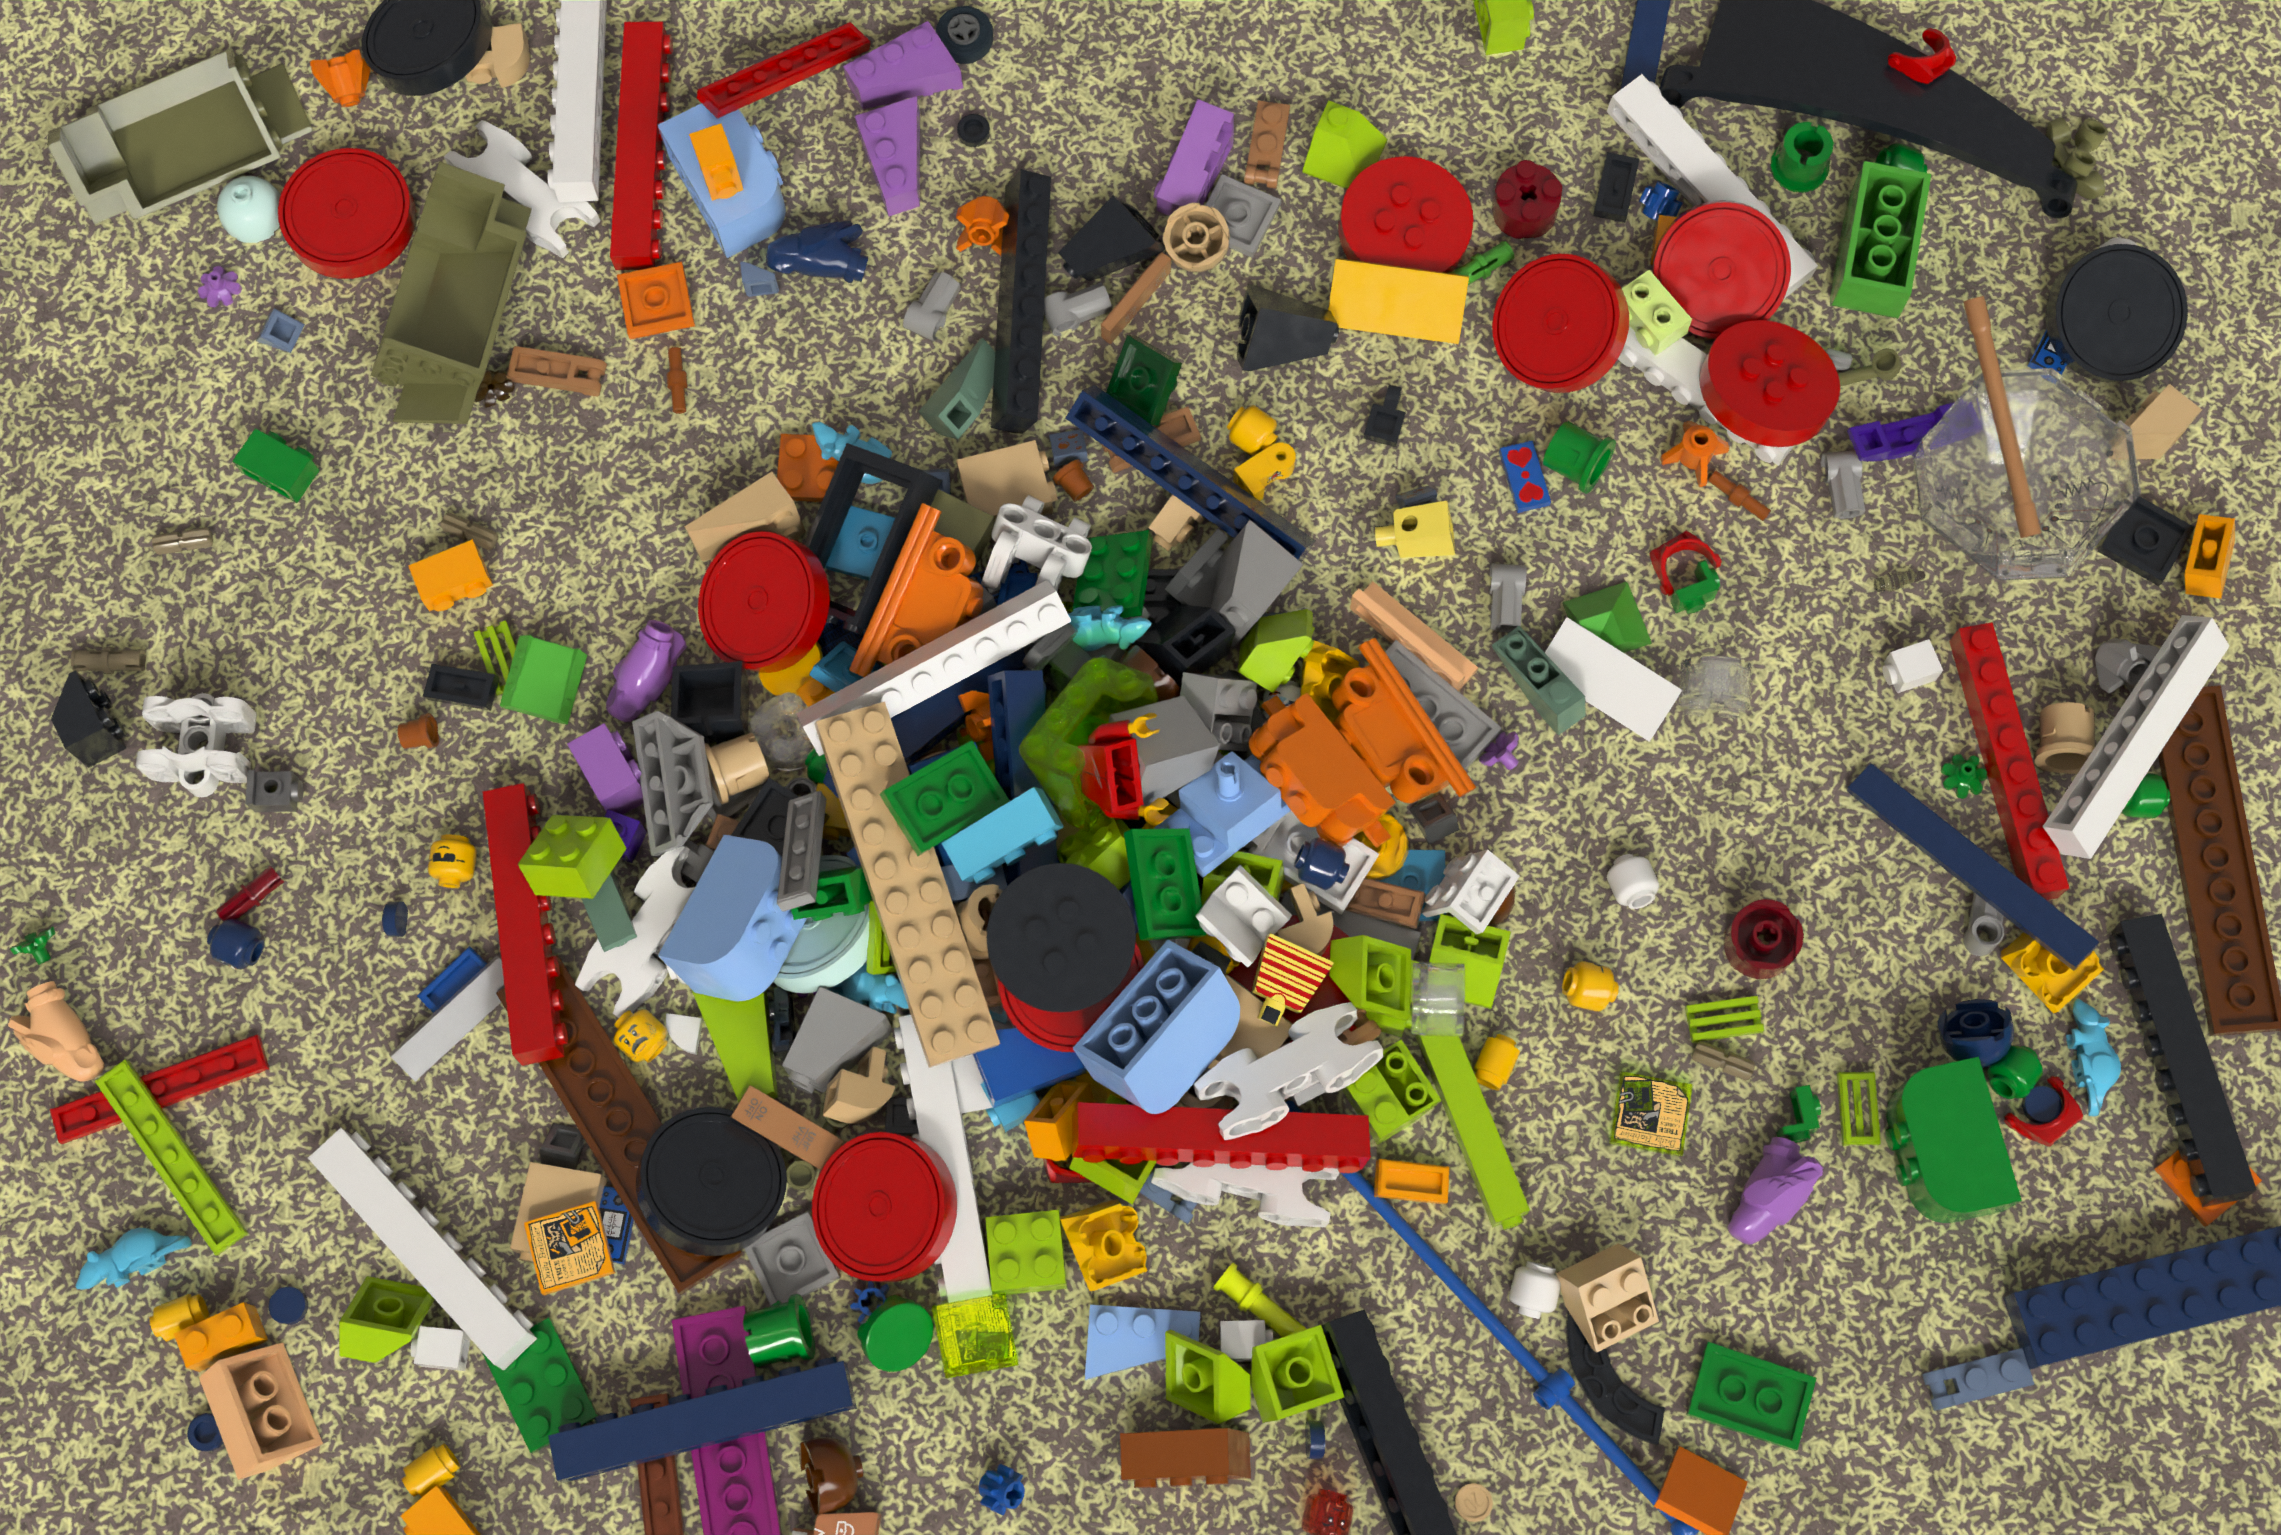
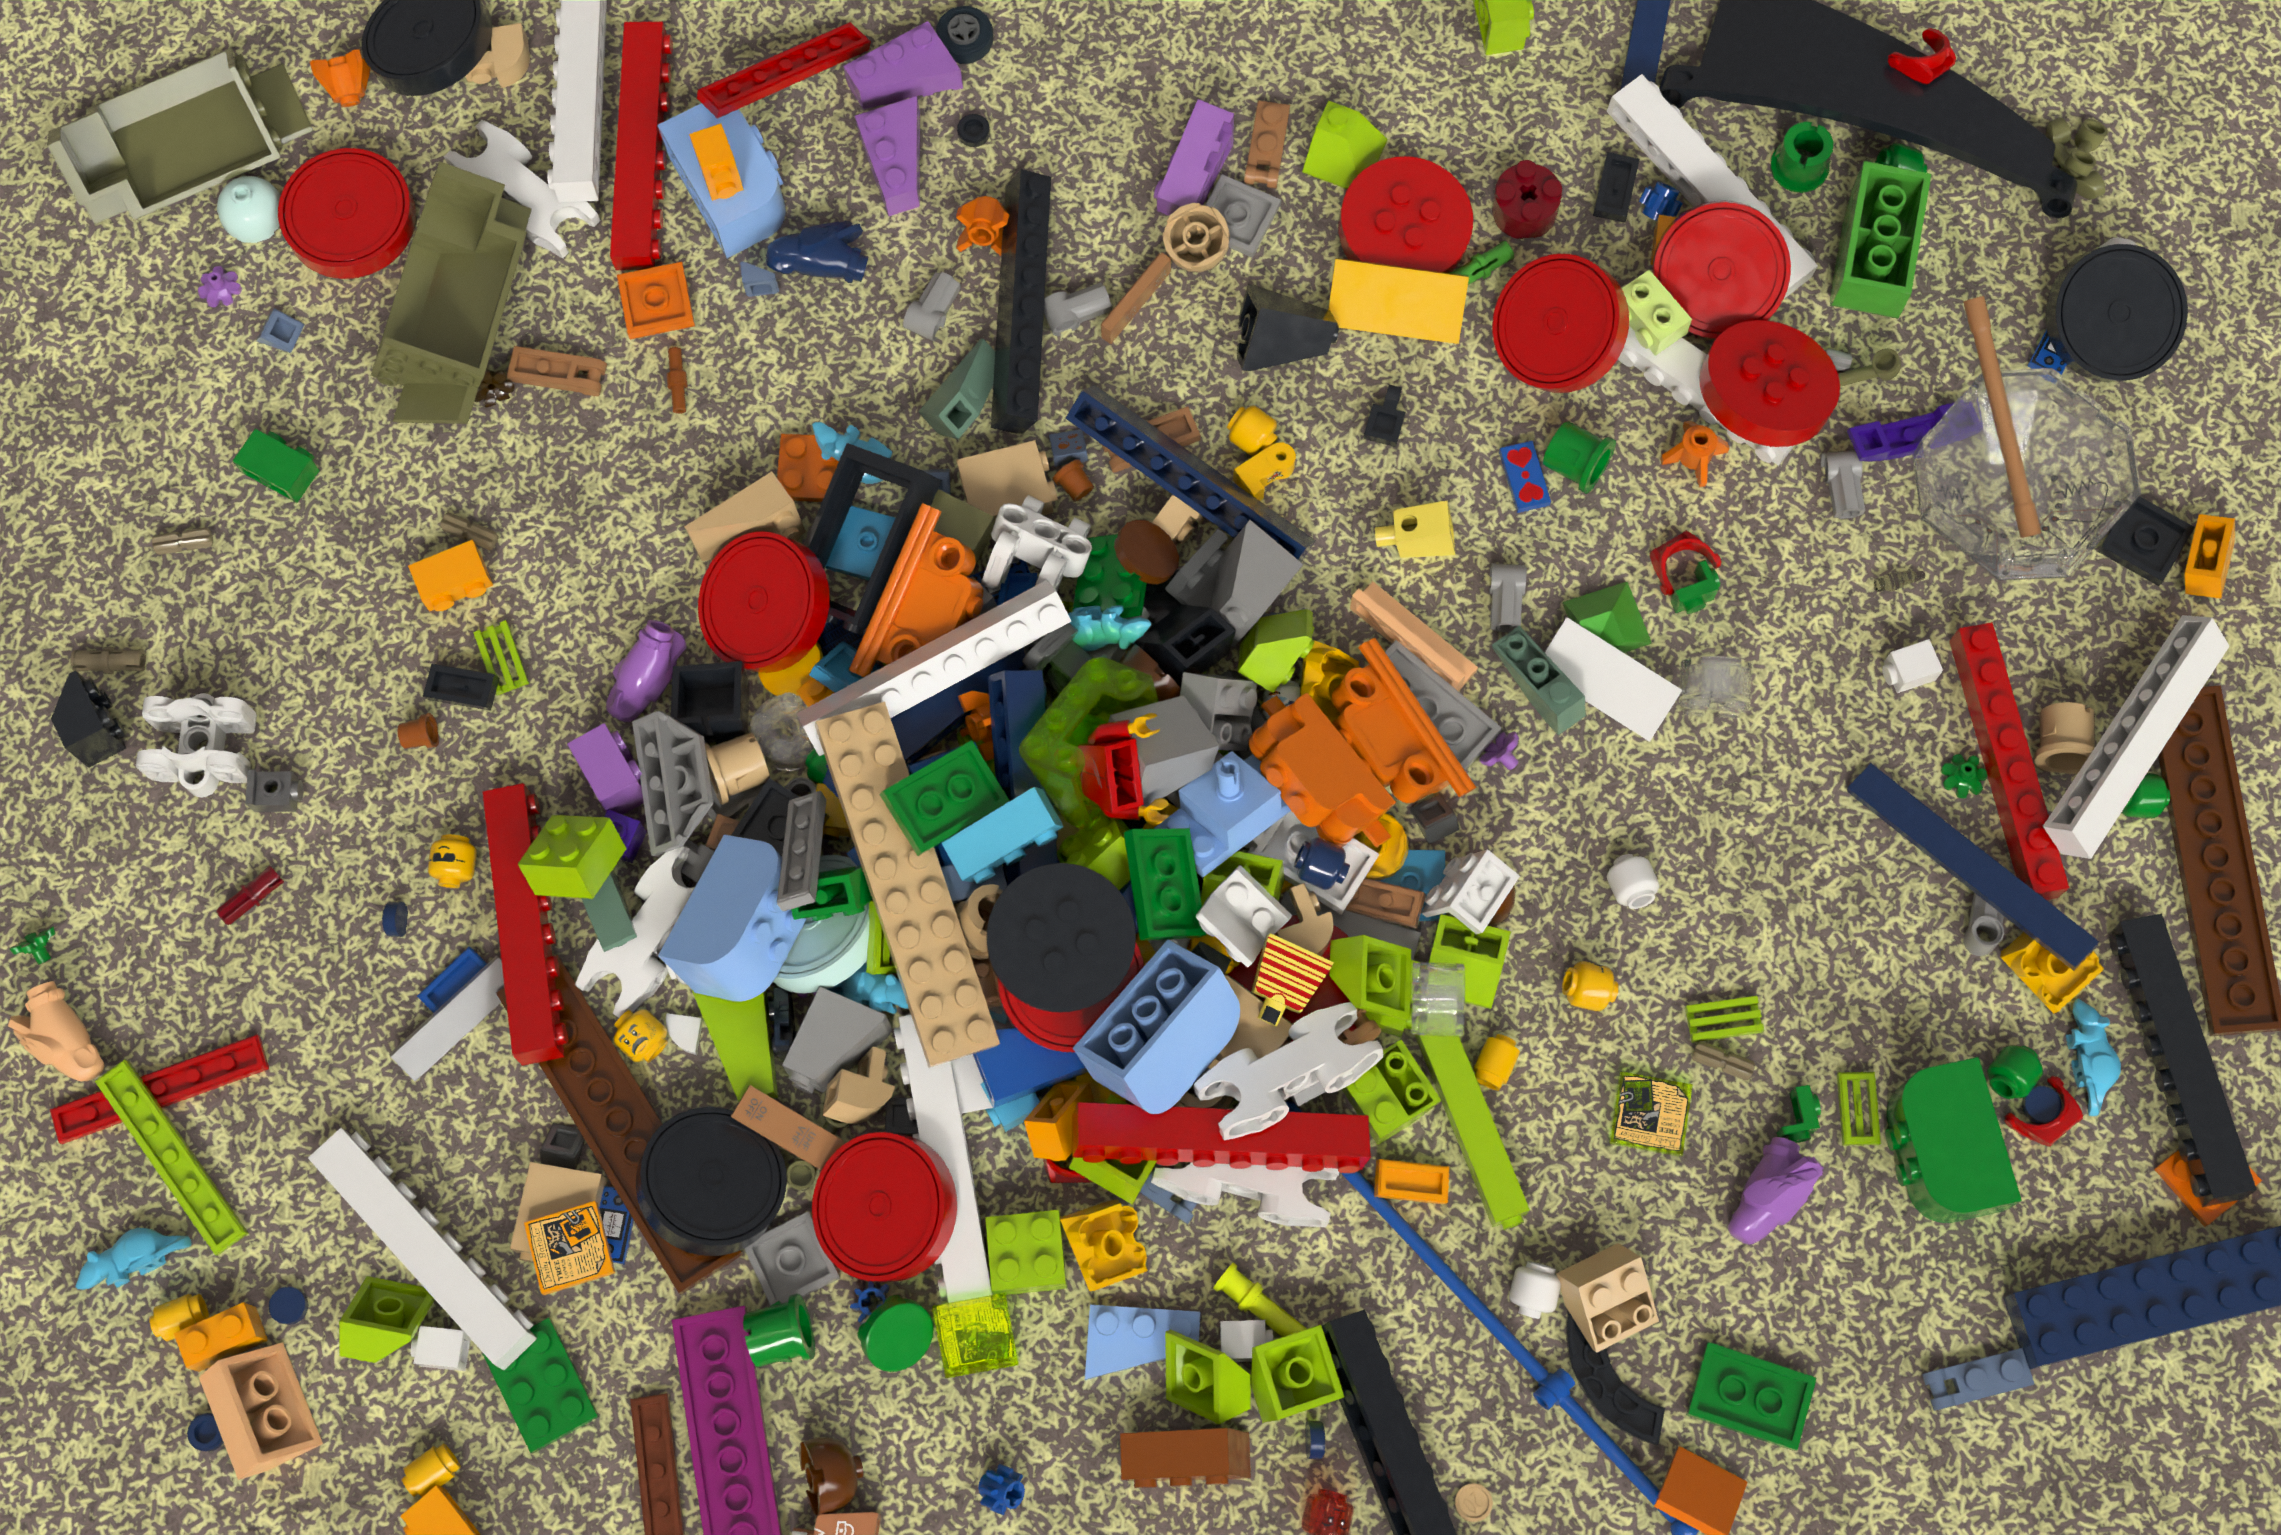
(235, 944): dark blue head -> none
(543, 679): bright green slope -> none
(701, 1421): dark blue brick -> none
(1110, 242): black slope -> none
(1144, 379): dark green tile -> none
(1146, 551): none -> reddish brown tile
(1417, 497): sand blue slope -> none
(1739, 495): dark orange bar -> none
(1780, 929): dark red brick -> none
(1977, 1030): dark blue cylinder -> none
(2122, 663): light grey brick -> none
(2161, 422): tan slope -> none

